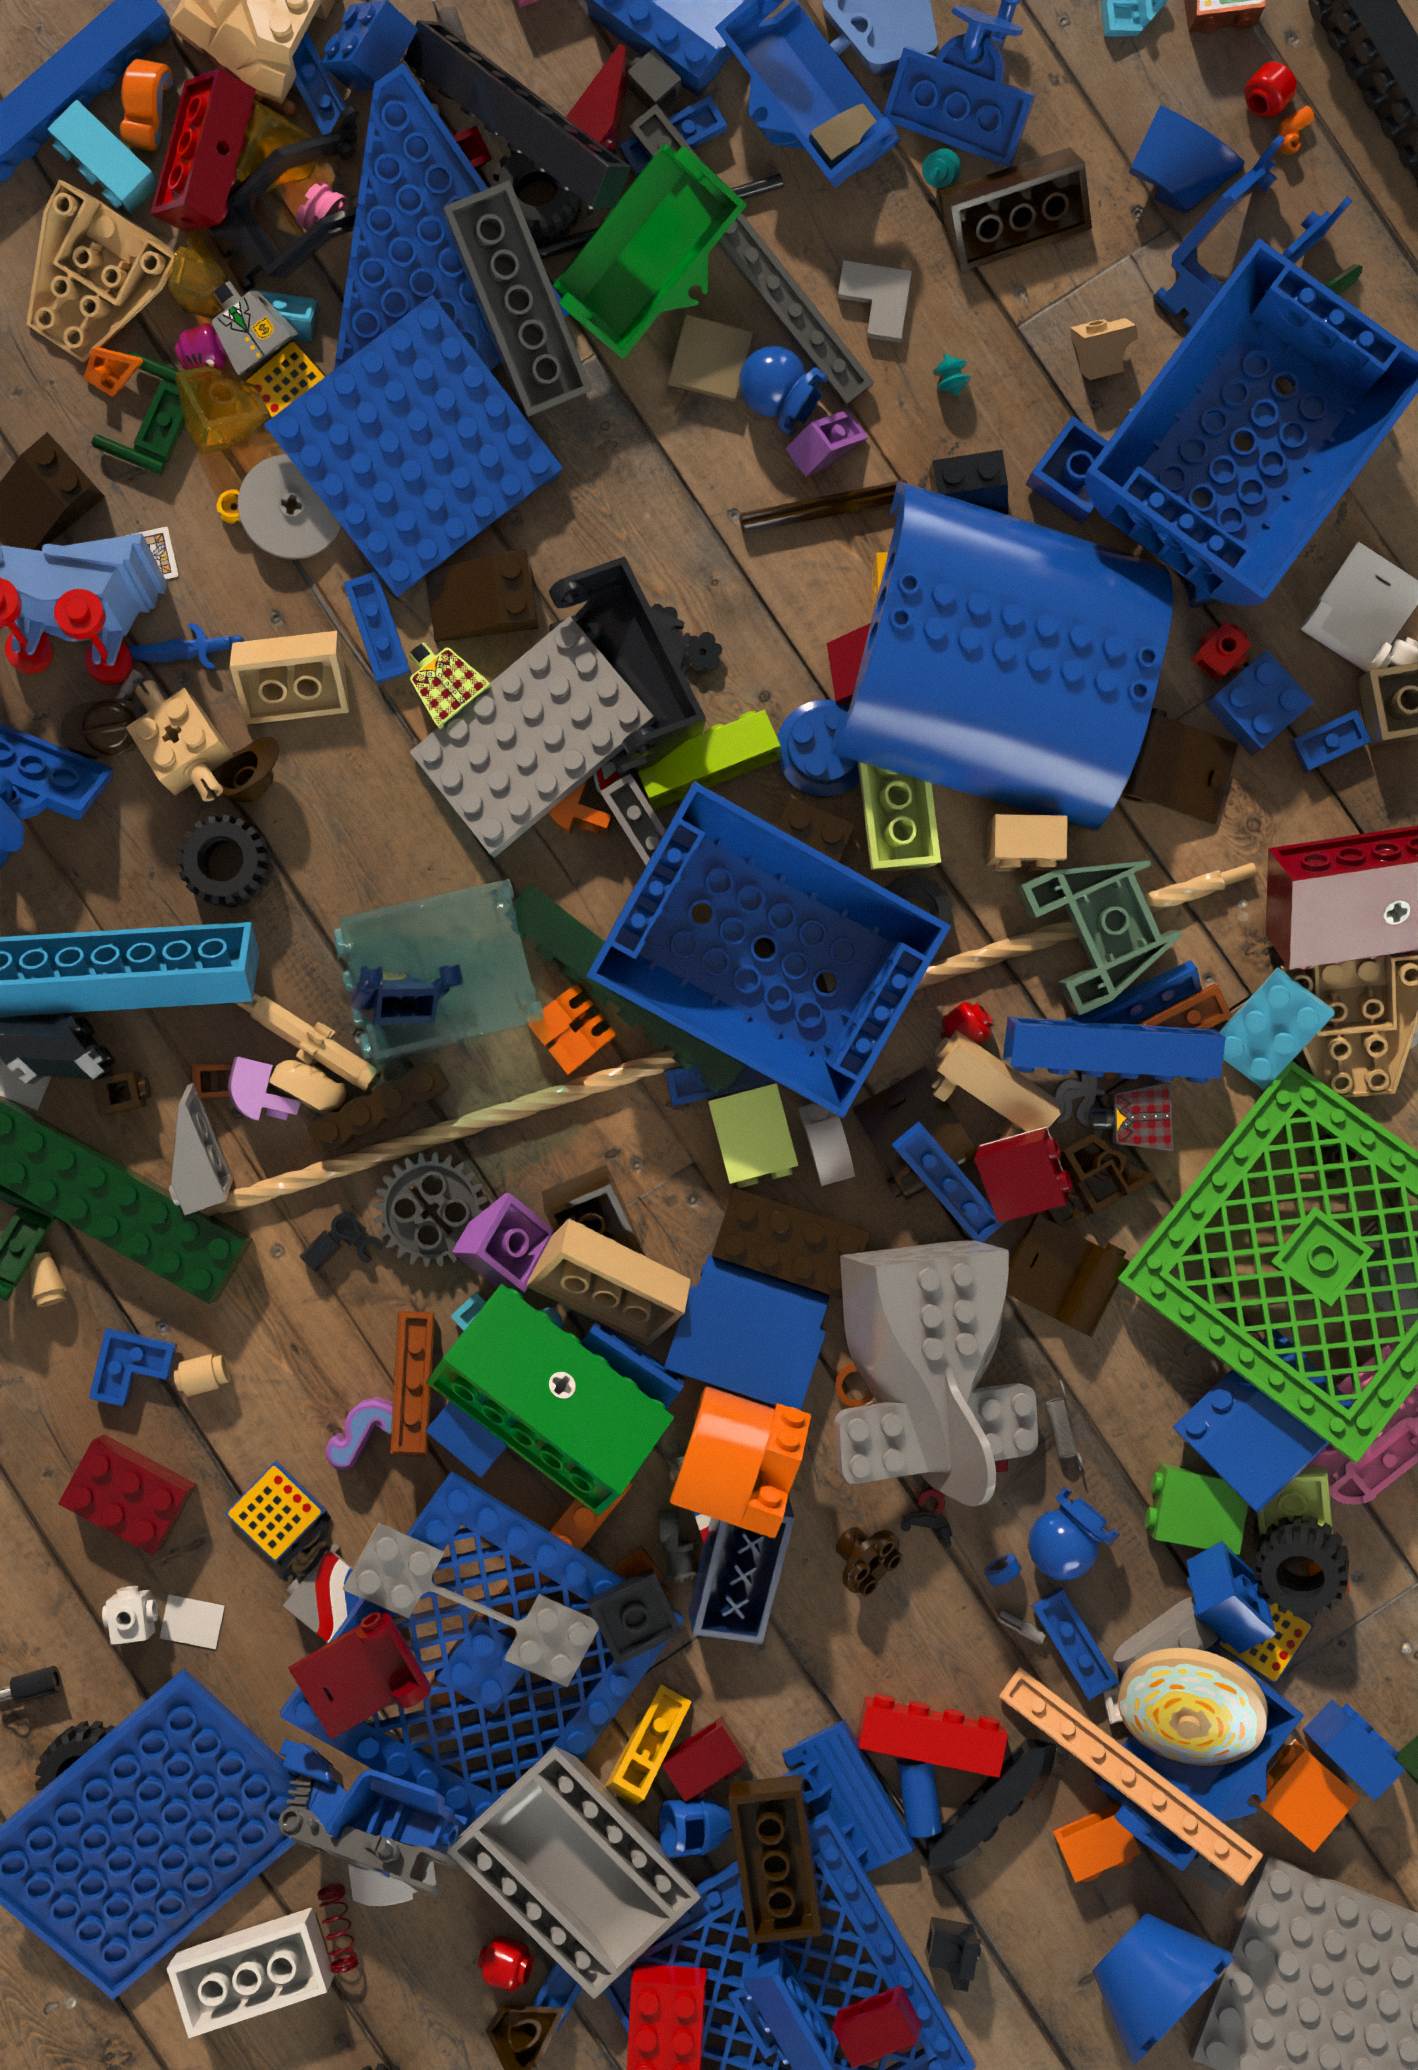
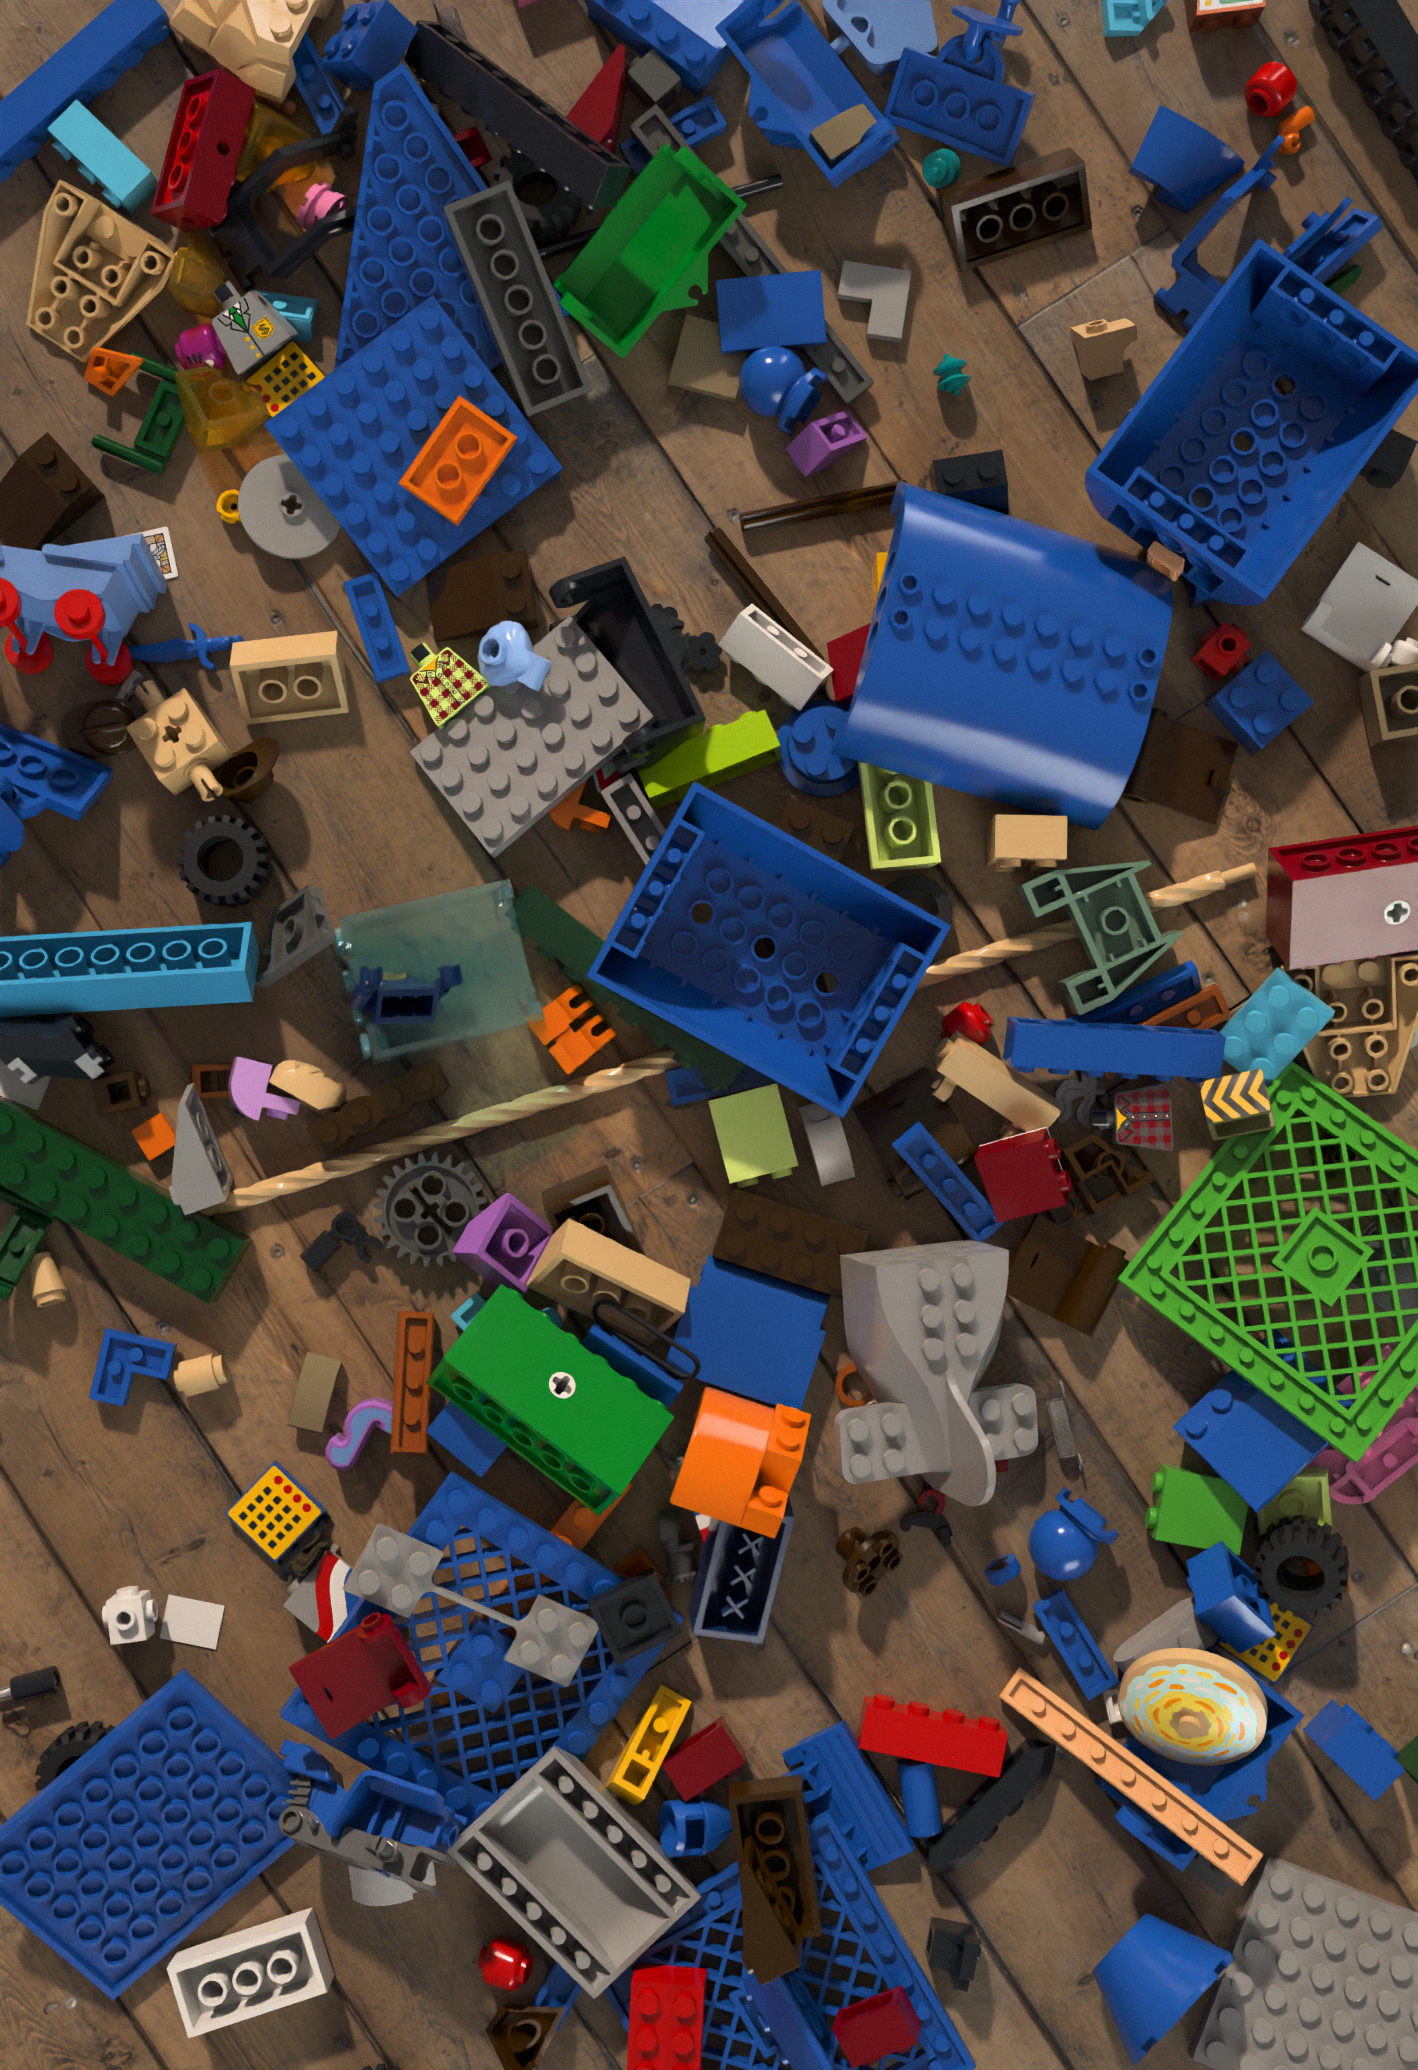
(127, 1494): dark red brick -> none
(143, 103): orange animal -> none
(155, 1136): none -> orange tile
(295, 934): none -> dark grey wing
(314, 1042): tan piece -> none
(314, 1393): none -> dark tan slope
(352, 1962): dark red piece -> none
(458, 460): none -> orange tile
(509, 657): none -> light blue animal
(651, 1329): none -> black piece
(754, 586): none -> dark brown axle
(769, 1928): none -> dark brown slope
(771, 311): none -> blue tile
(775, 657): none -> white brick
(1063, 468): blue brick -> none
(1096, 1844): orange brick -> none
(1164, 561): none -> light nougat tile
(1237, 1104): none -> piece
(1306, 1795): orange piece -> none
(1330, 741): blue plate -> none
(1340, 244): none -> blue plate
(1389, 460): none -> black brick

